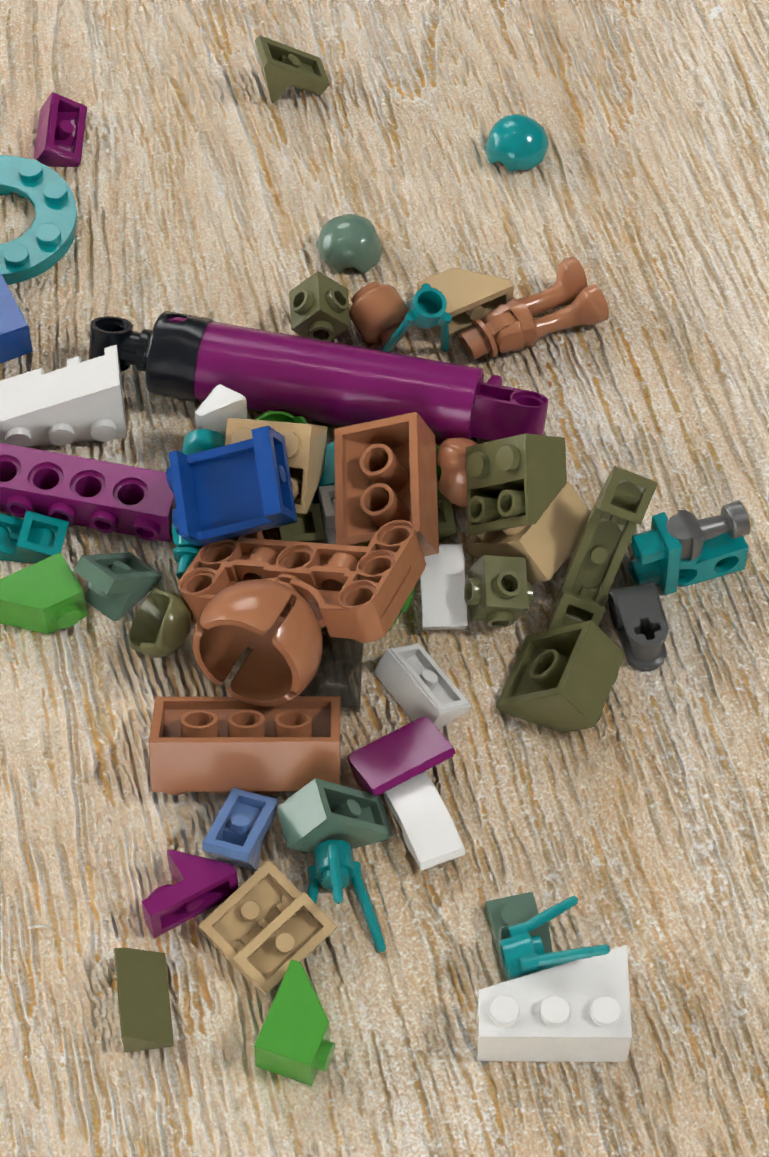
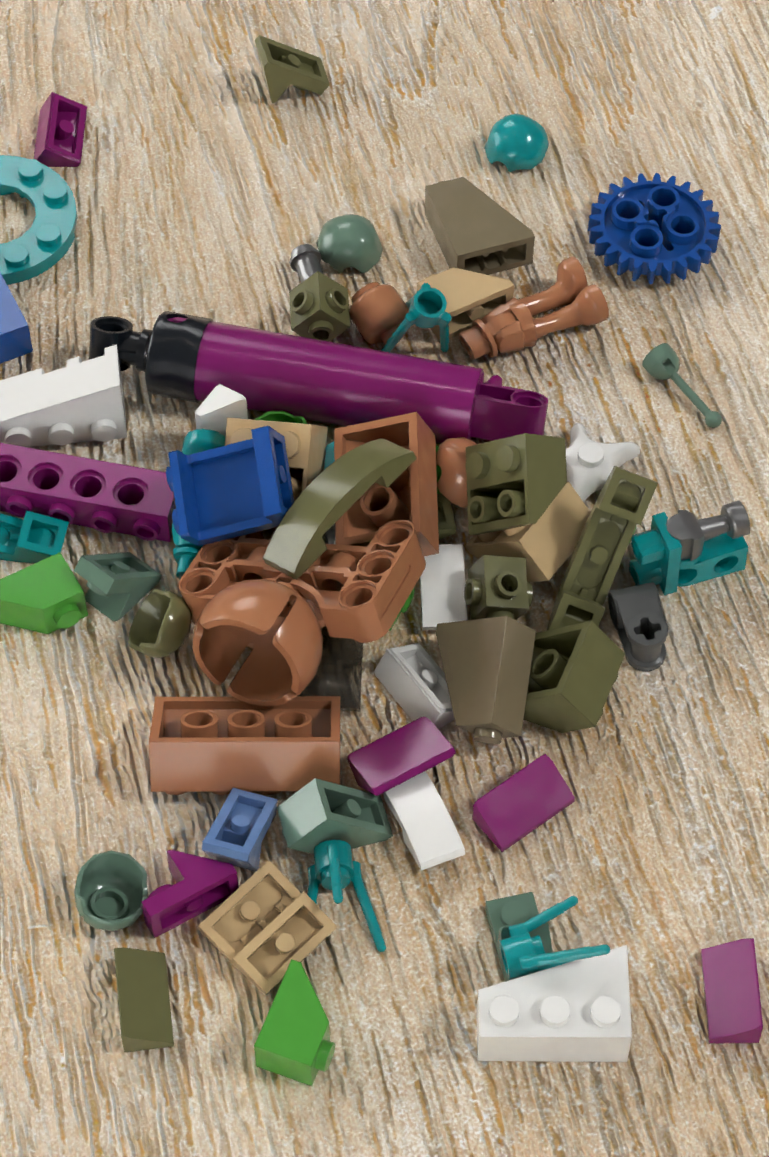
(111, 890): none -> sand green hair
(305, 261): none -> flat silver pin
(322, 503): none -> olive slope
(475, 229): none -> dark tan slope
(487, 674): none -> dark tan slope
(522, 803): none -> magenta slope
(592, 462): none -> white animal
(654, 228): none -> blue gear
(663, 365): none -> sand green hinge
(732, 992): none -> magenta slope

